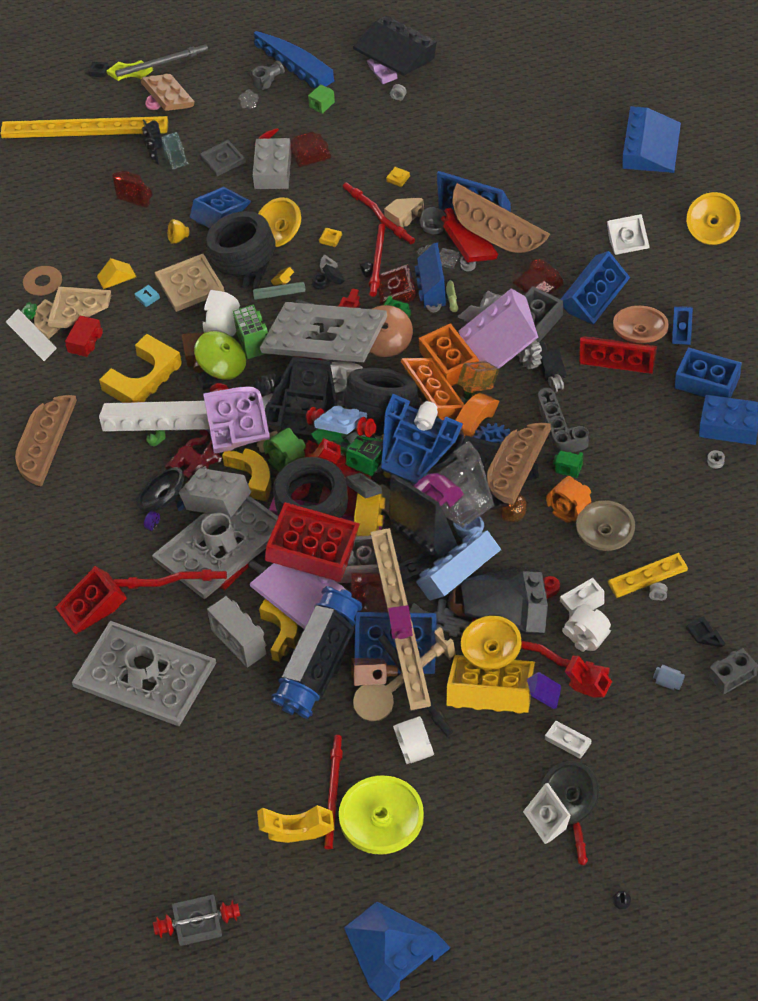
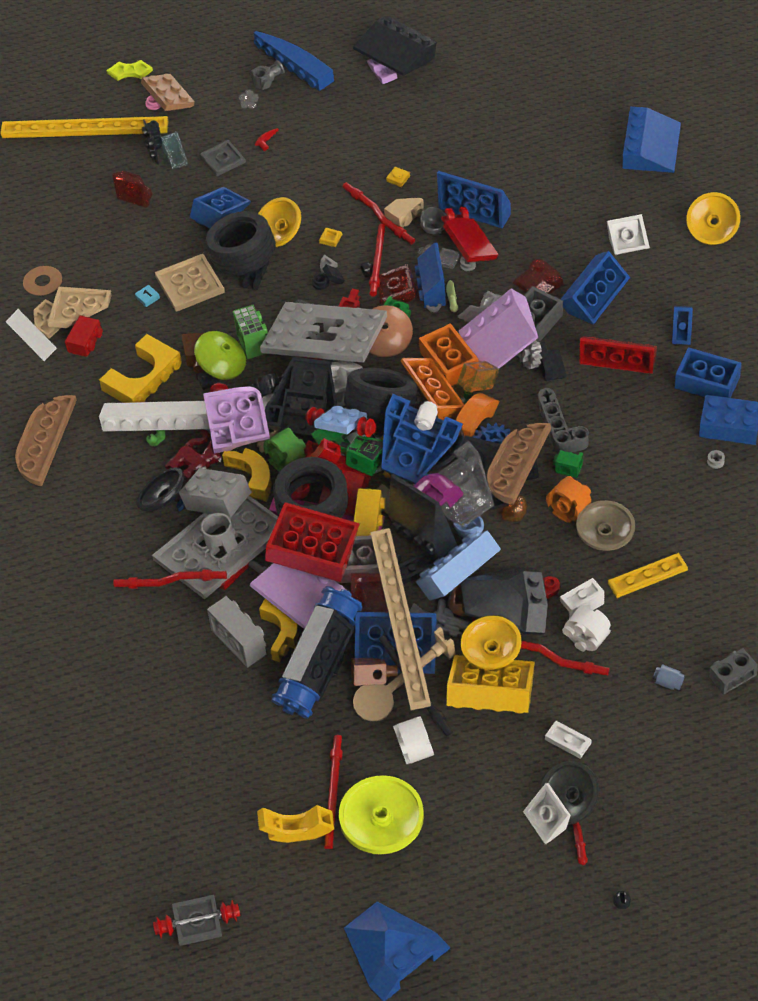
(29, 310): green plant -> none
(90, 600): red slope -> none
(98, 69): black tile -> none
(115, 273): yellow slope -> none
(151, 520): dark purple tile -> none
(174, 688): light grey plate -> none
(177, 231): yellow brick -> none
(191, 52): dark grey bar -> none
(220, 312): white brick -> none
(272, 163): light grey brick -> none
(279, 290): sand green axle -> none
(282, 277): yellow plate -> none
(309, 149): clear red slope -> none
(321, 98): bright green brick -> none
(363, 485): dark grey tile -> none
(398, 88): light grey bush -> none
(400, 622): magenta brick -> none
(495, 222): medium nougat plate -> none
(544, 689): dark purple slope -> none
(556, 383): light grey bush -> none
(585, 680): red brick -> none
(640, 324): nougat dish -> none
(658, 591): light grey bush -> none
(704, 634): black slope -> none

